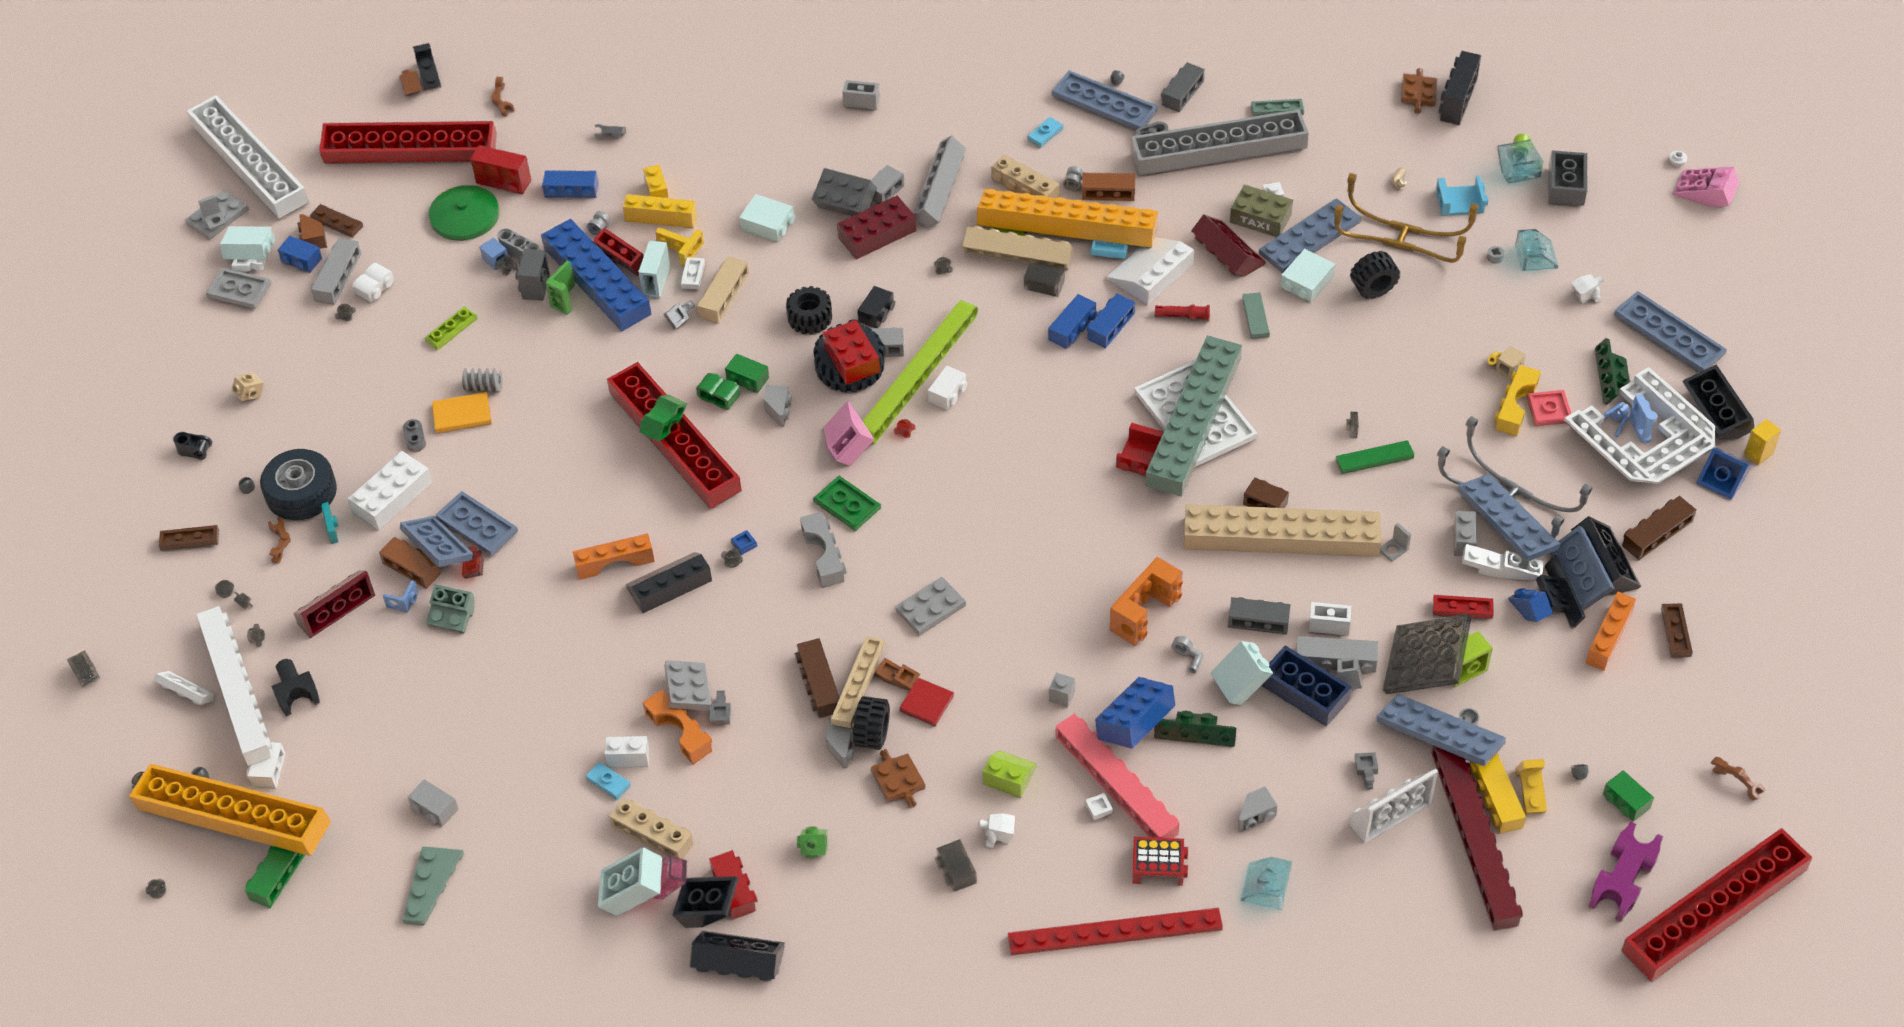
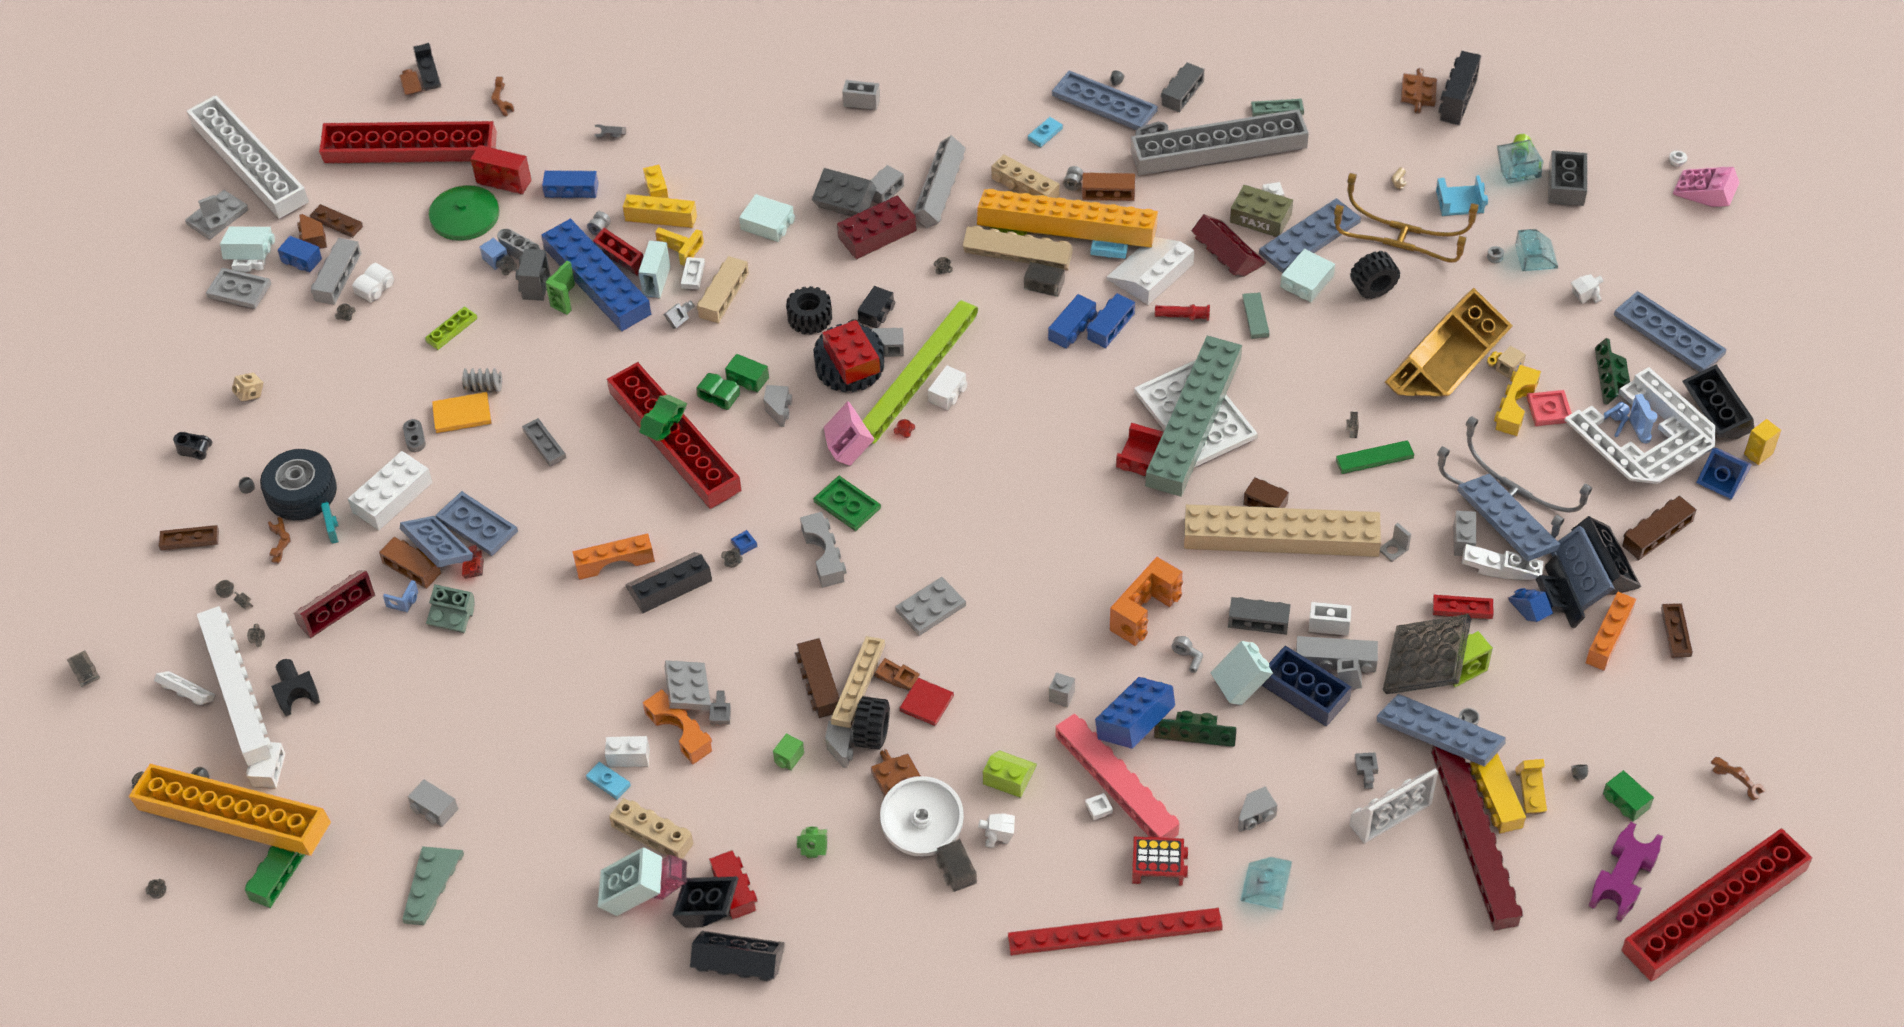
(544, 442): none -> flat silver plate
(788, 752): none -> bright green brick
(921, 815): none -> white dish
(1450, 349): none -> pearl gold slope

